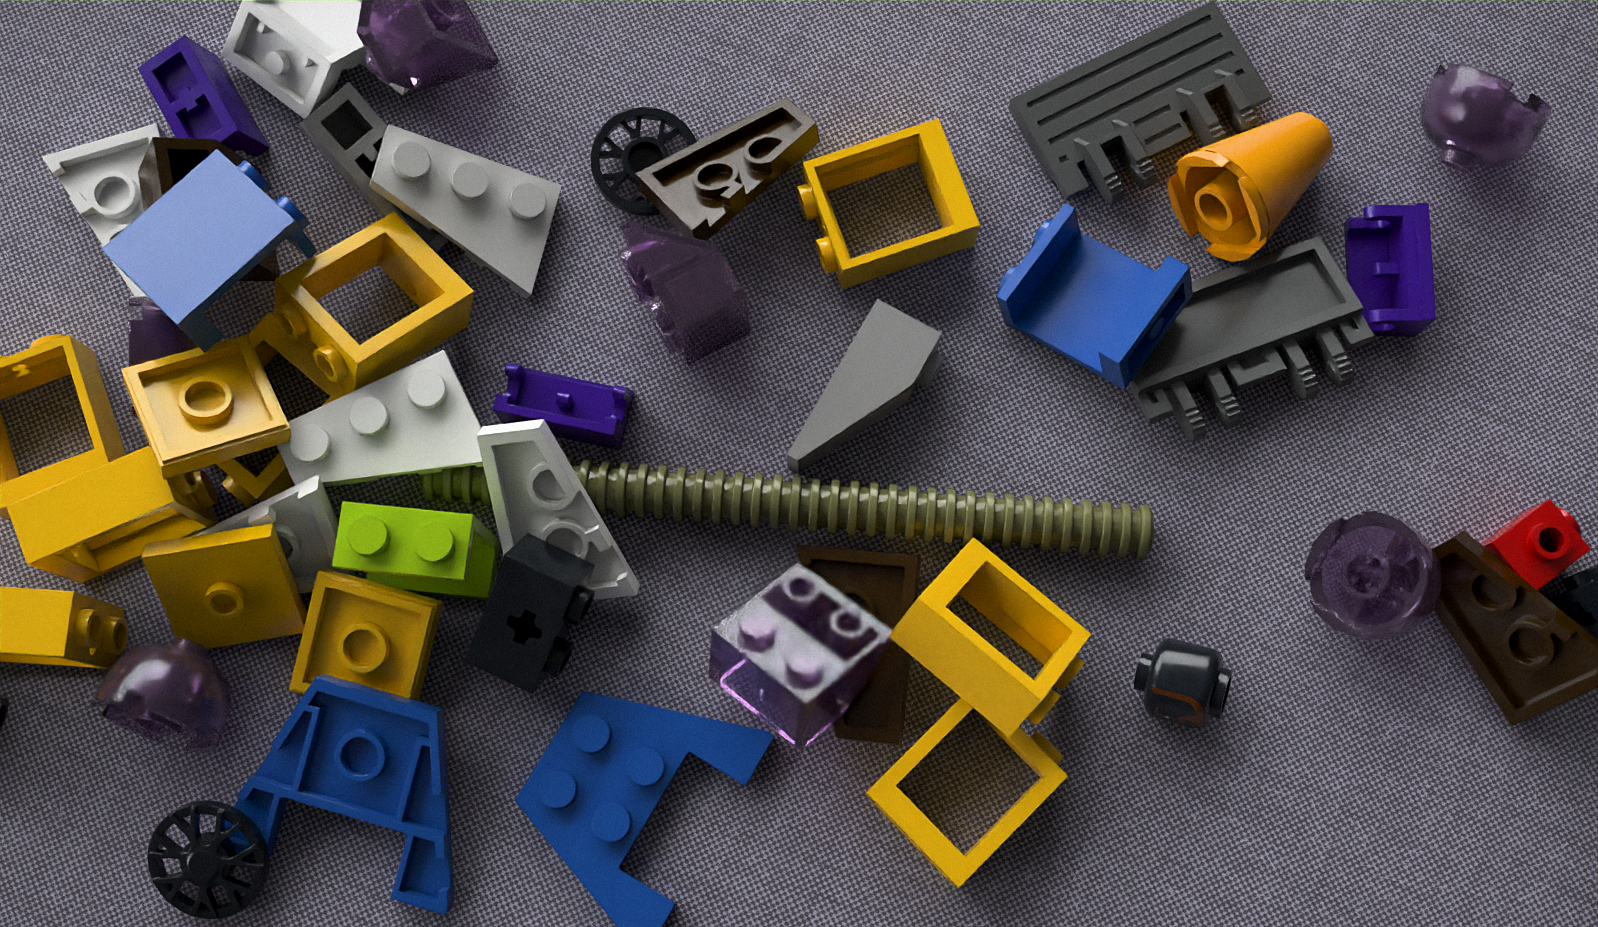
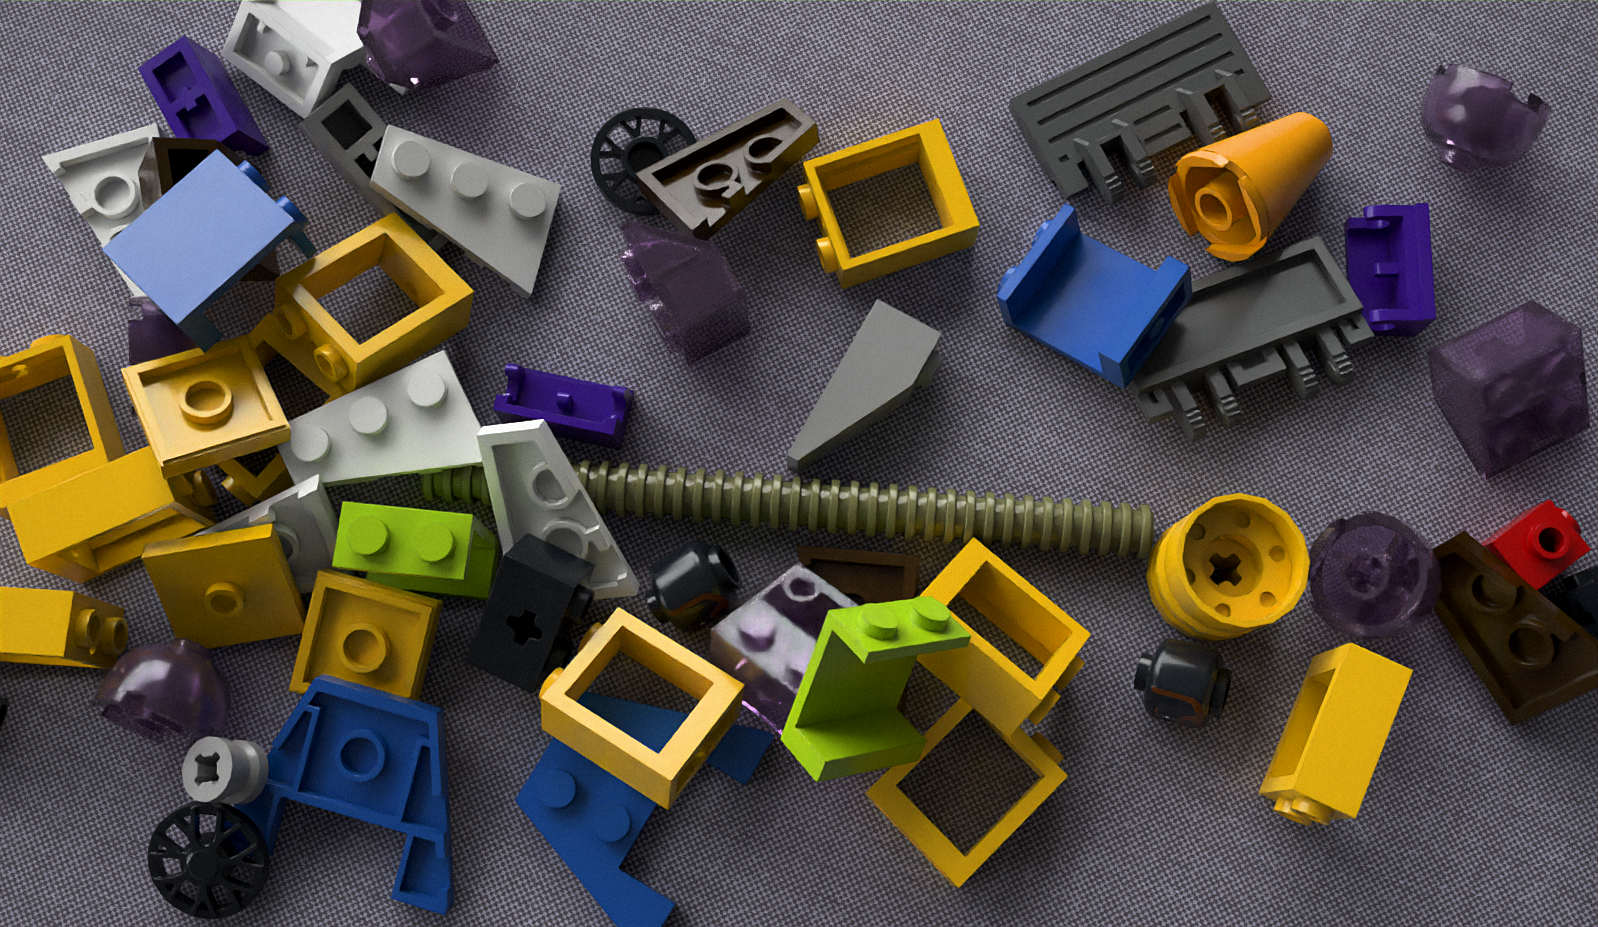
(225, 770): none -> light grey wheel
(652, 774): none -> yellow window
(693, 586): none -> black head
(856, 675): none -> lime panel
(1260, 561): none -> yellow wheel
(1335, 735): none -> yellow window
(1512, 386): none -> clear purple slope

